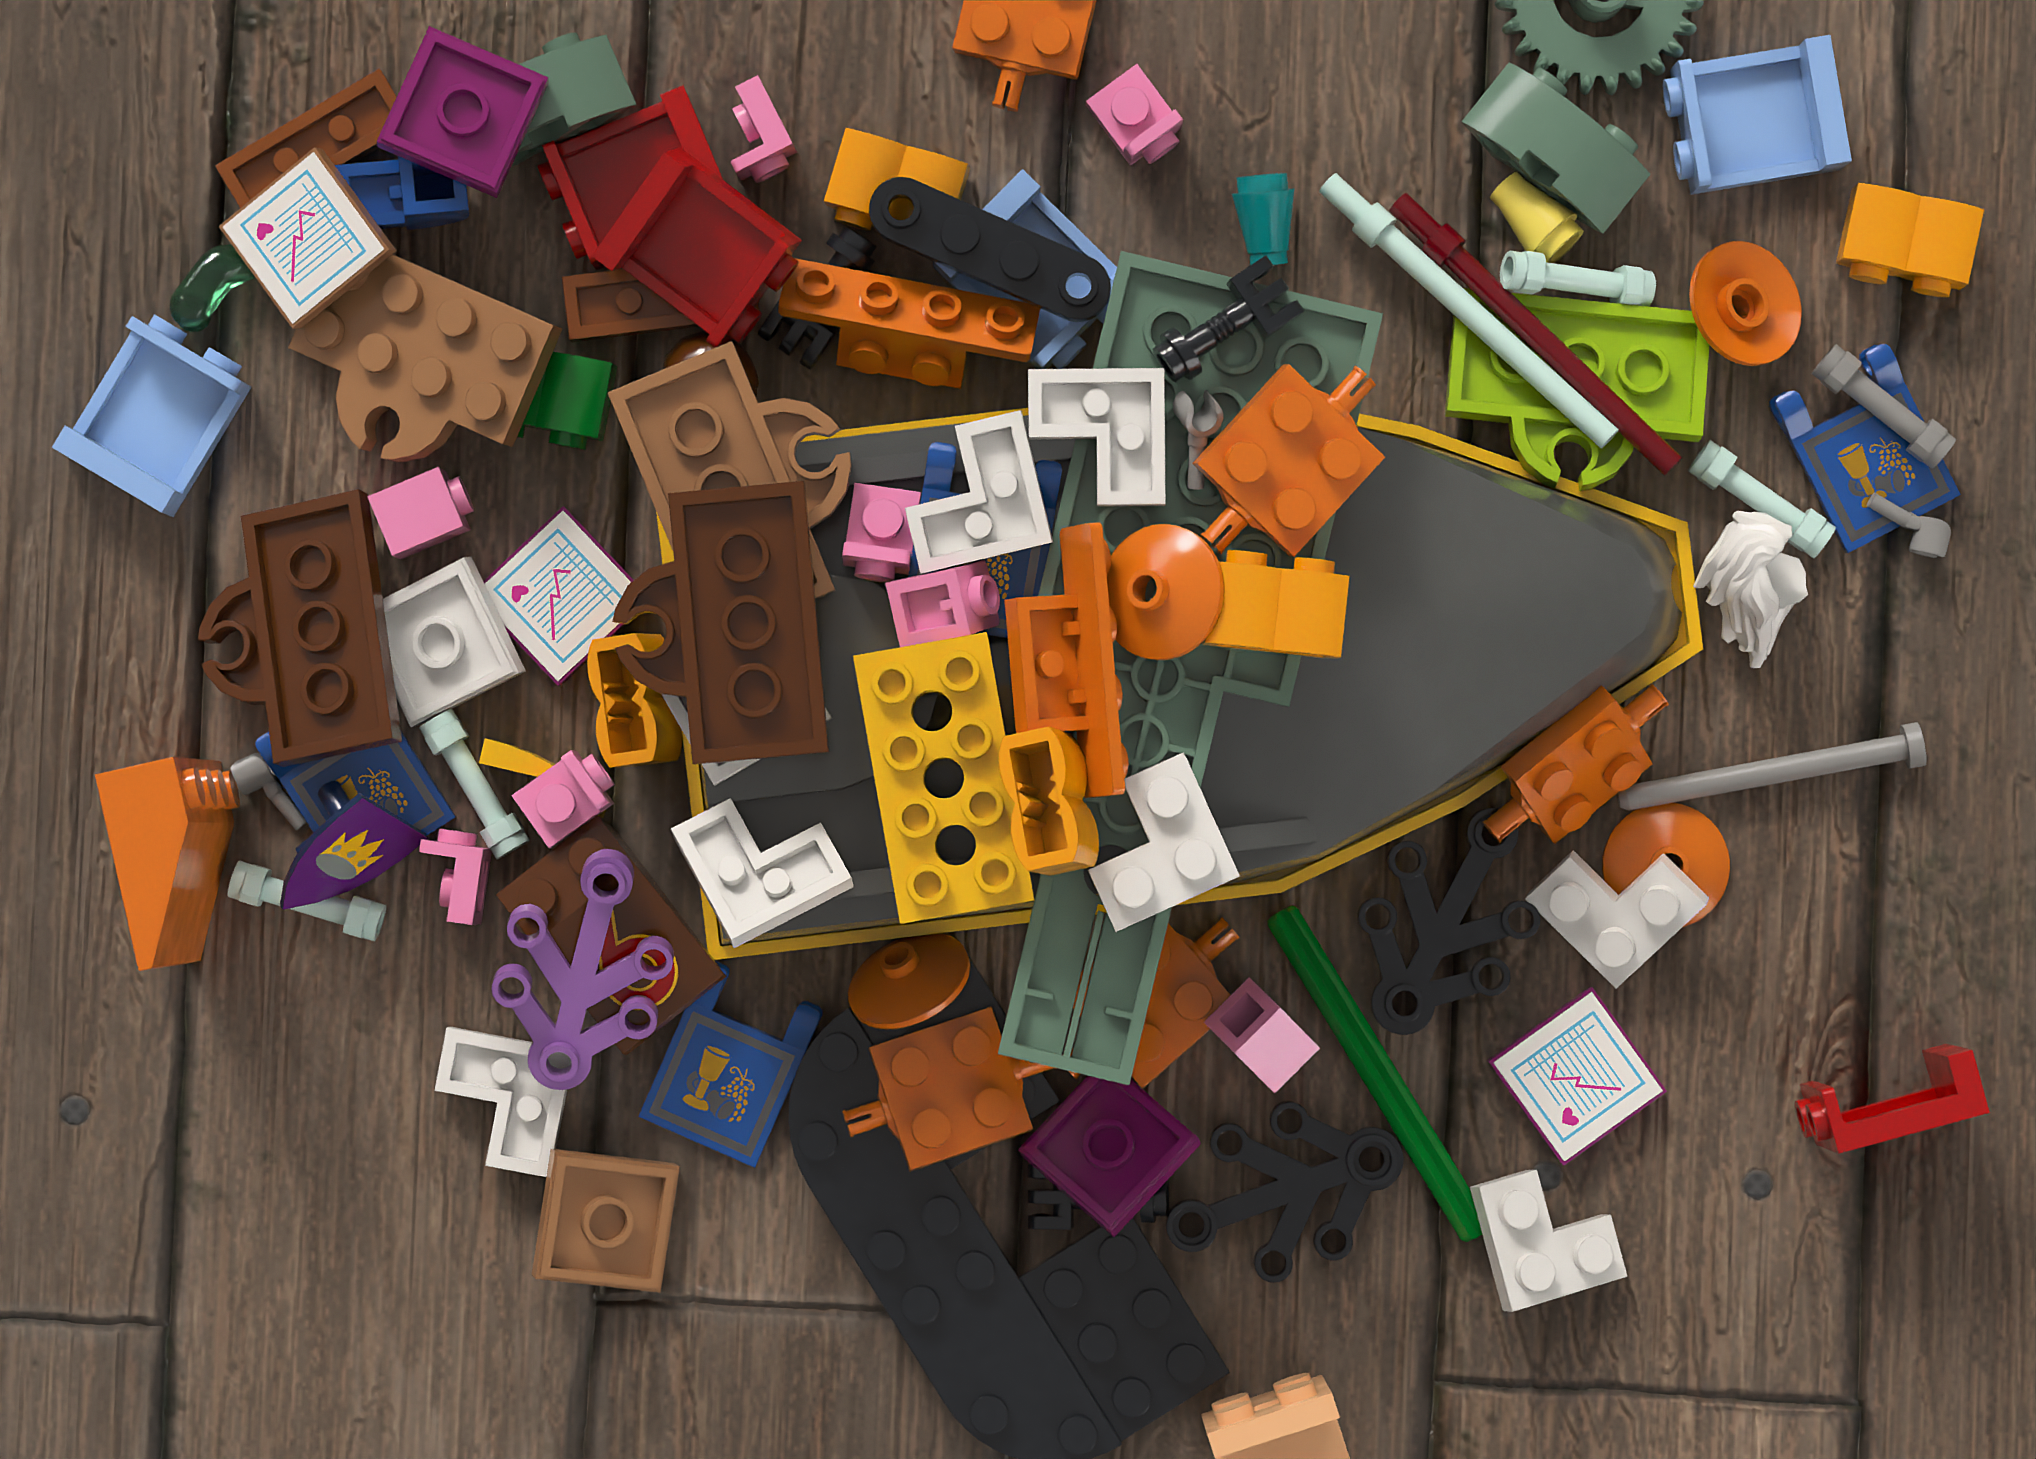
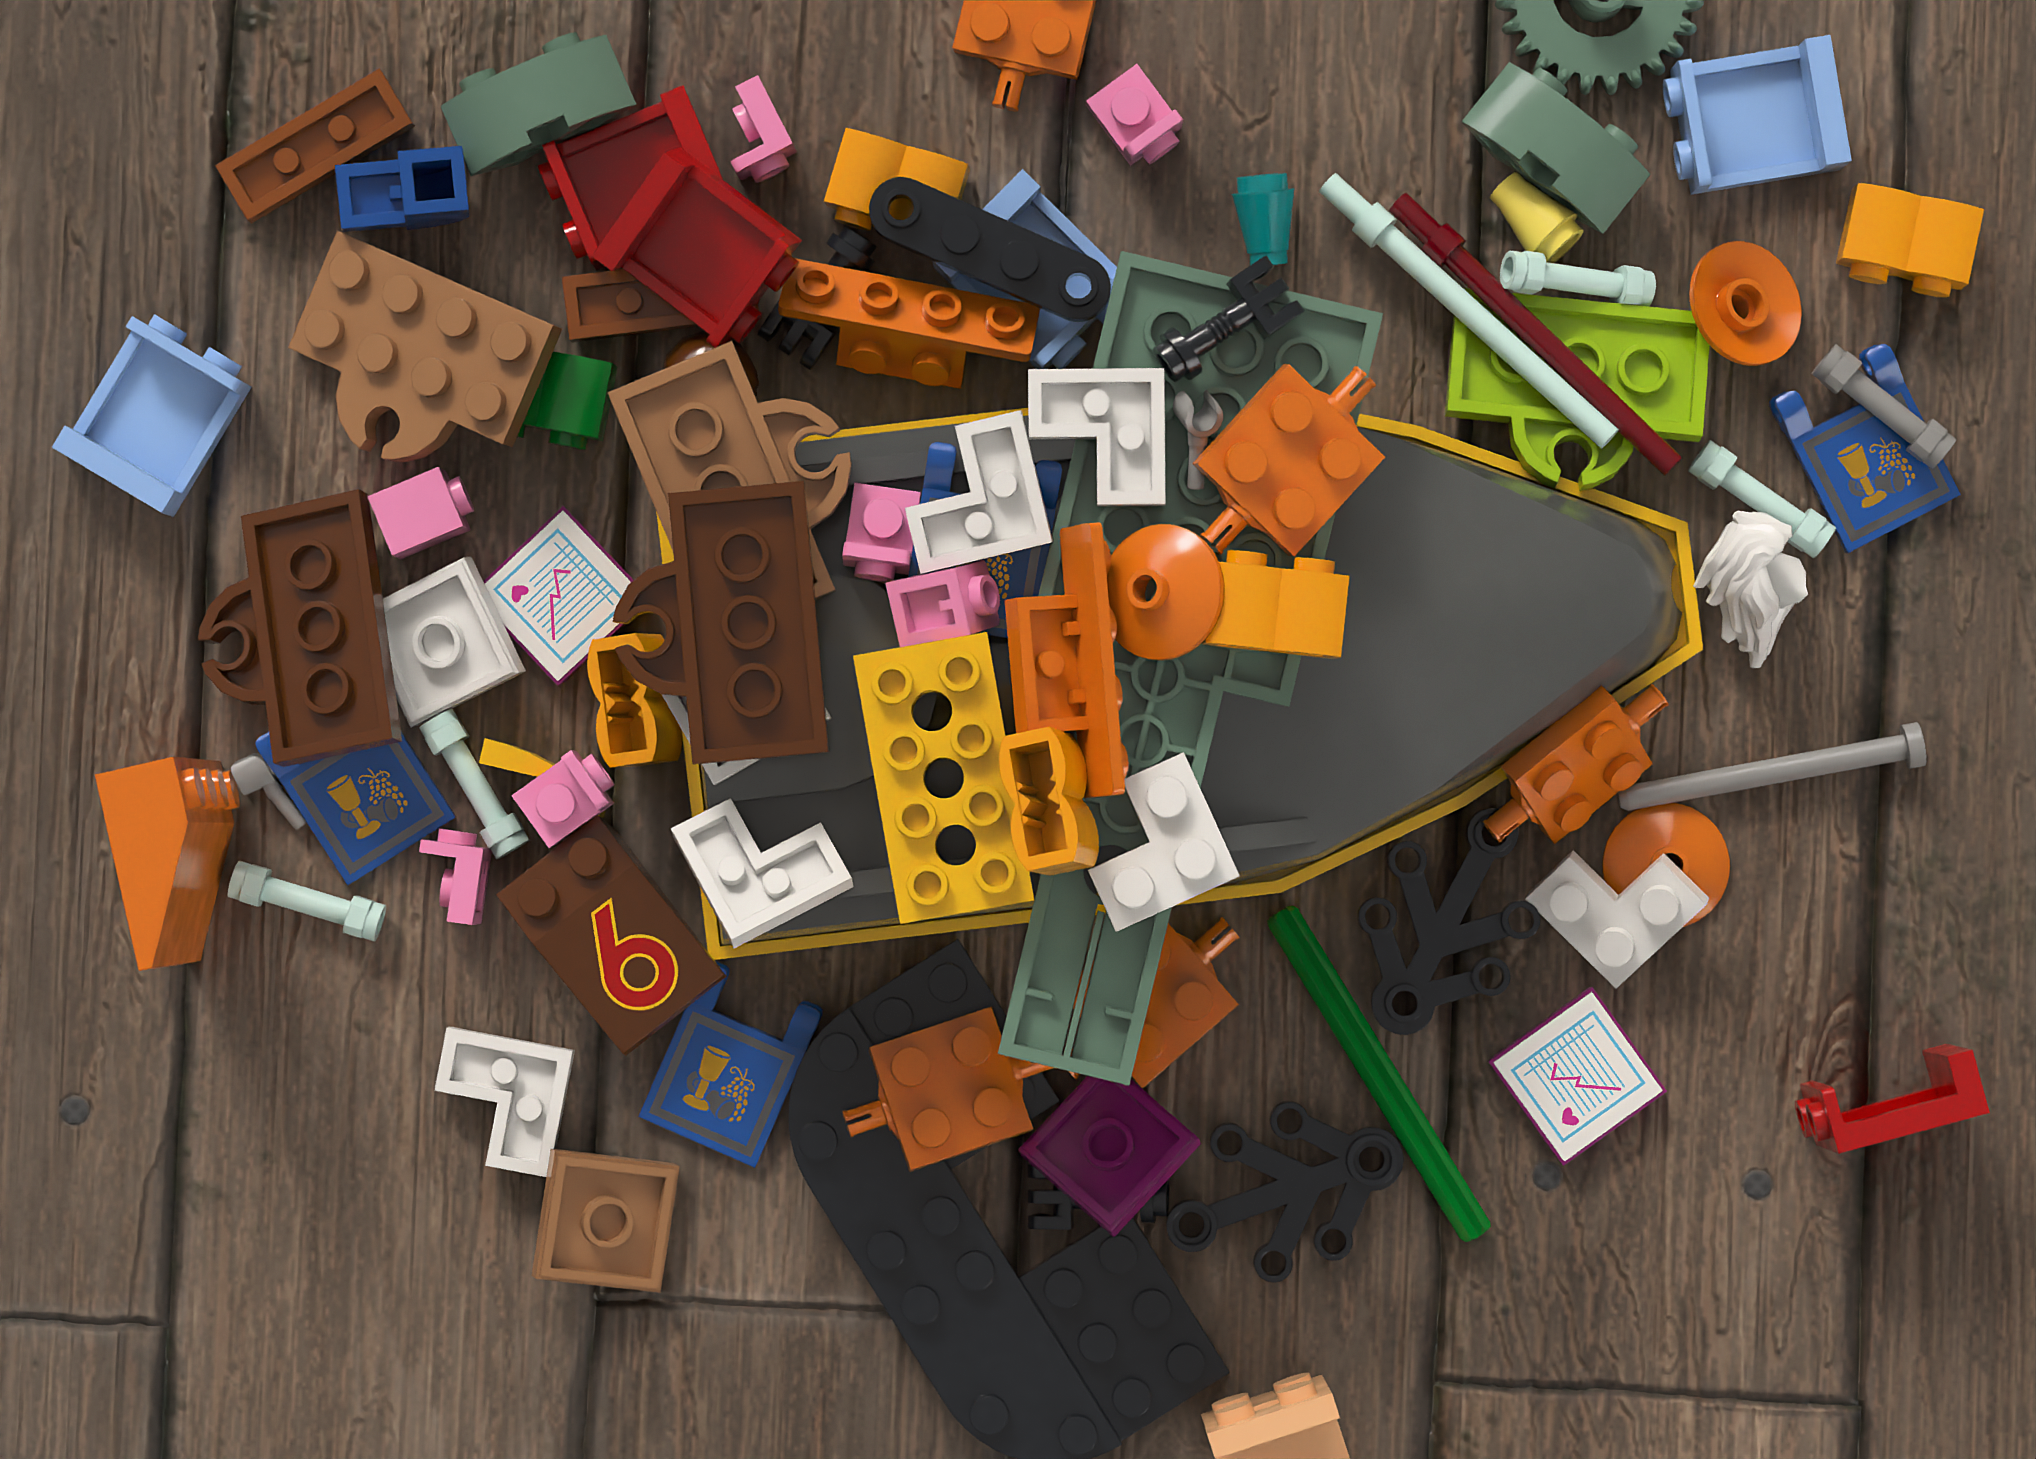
(206, 286): clear green arm -> none
(307, 238): white tile -> none
(347, 848): dark purple shield -> none
(462, 112): magenta tile -> none
(580, 984): medium lavender plant -> none
(909, 981): orange dish -> none
(1262, 1035): bright pink brick -> none
(1531, 1257): white plate -> none
(1929, 534): light grey hand -> none

